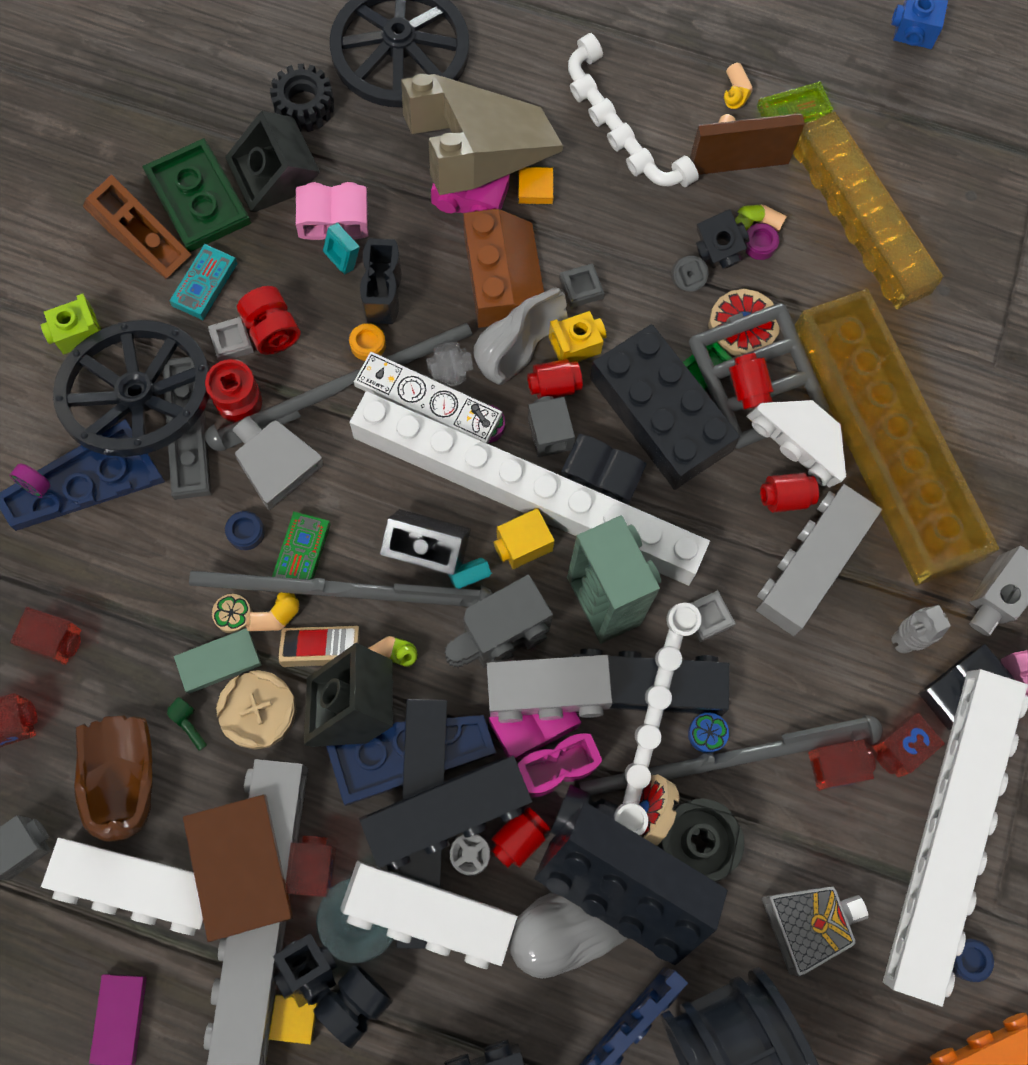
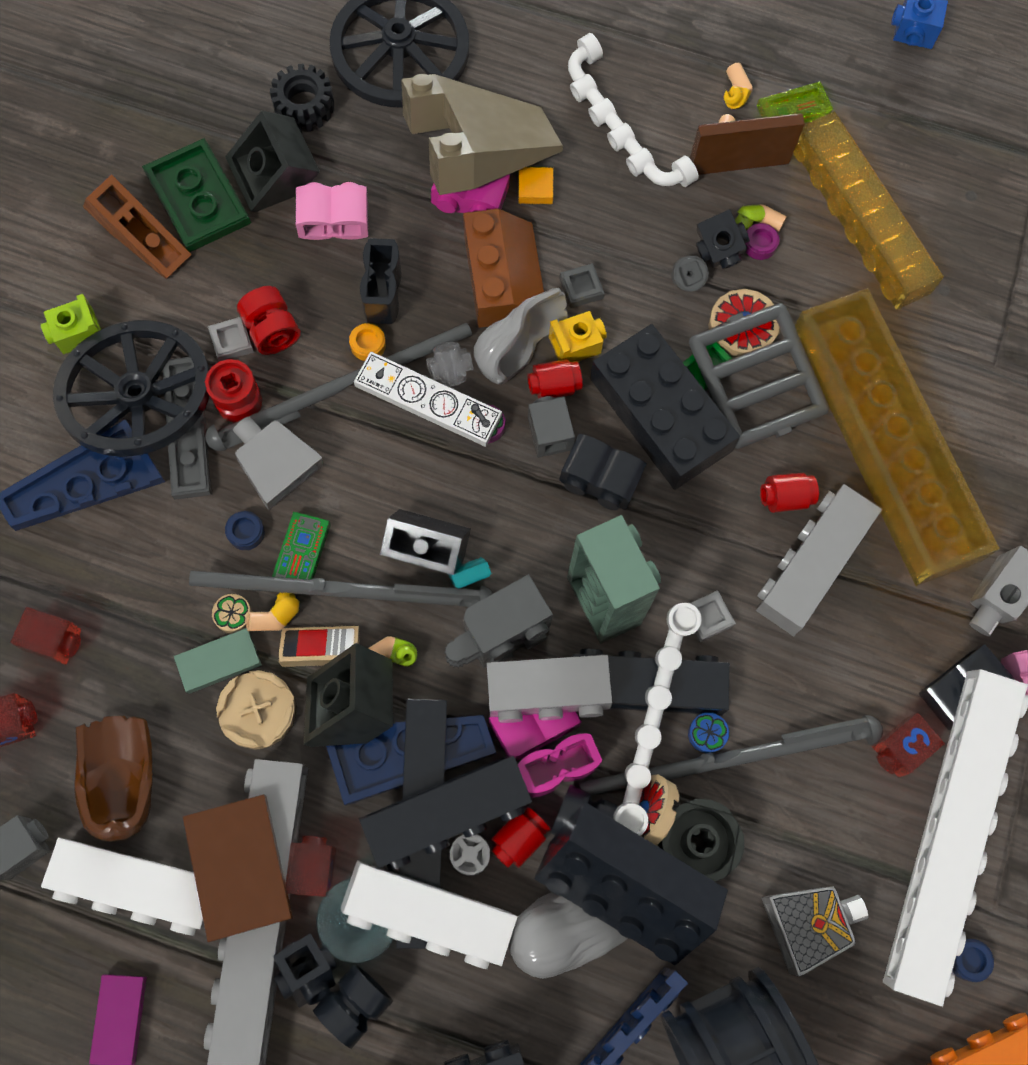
(30, 480): magenta tile -> none
(179, 712): dark green hand -> none
(203, 282): teal tile -> none
(292, 1023): yellow tile -> none
(341, 248): teal tile -> none
(519, 482): white brick -> none
(523, 539): yellow brick -> none
(751, 381): red brick -> none
(805, 436): white slope -> none
(842, 764): clear red brick -> none
(921, 629): light grey hinge -> none

